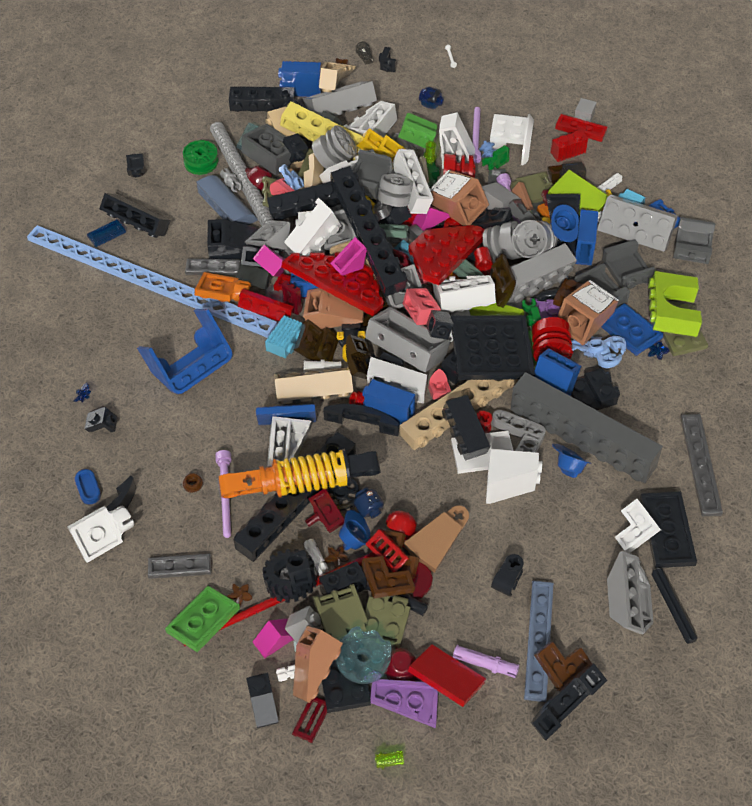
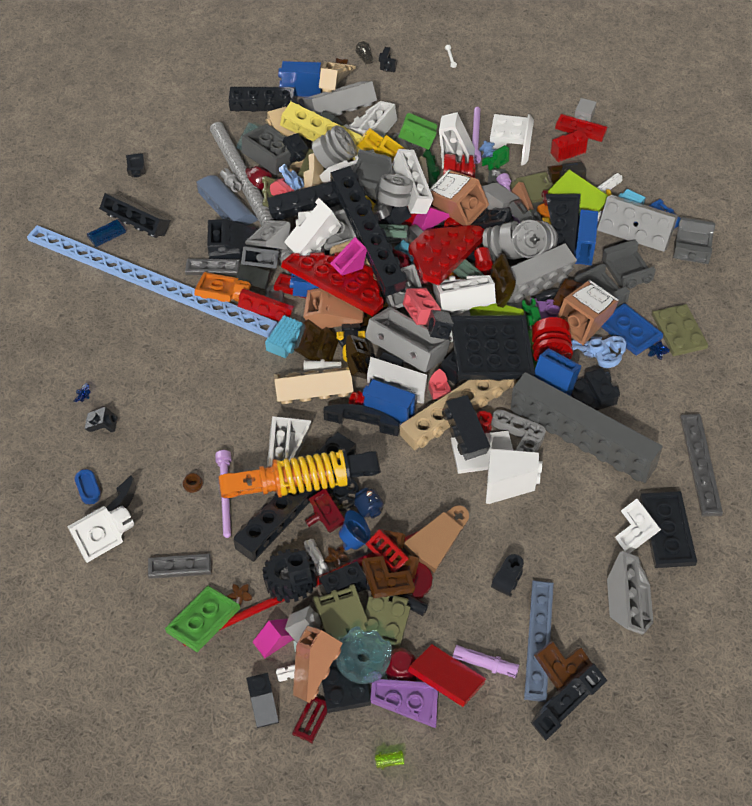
(196, 365): blue windscreen -> none
(200, 157): green wheel -> none
(269, 261): dark pink slope -> none
(292, 296): dark red tile -> none
(302, 412): blue tile -> none
(401, 522): red hair -> none
(430, 152): clear neon green pin -> none
(431, 97): clear blue head -> none
(565, 223): blue piece -> none
(569, 461): blue piece -> none
(666, 316): lime arch -> none
(674, 606): black axle -> none

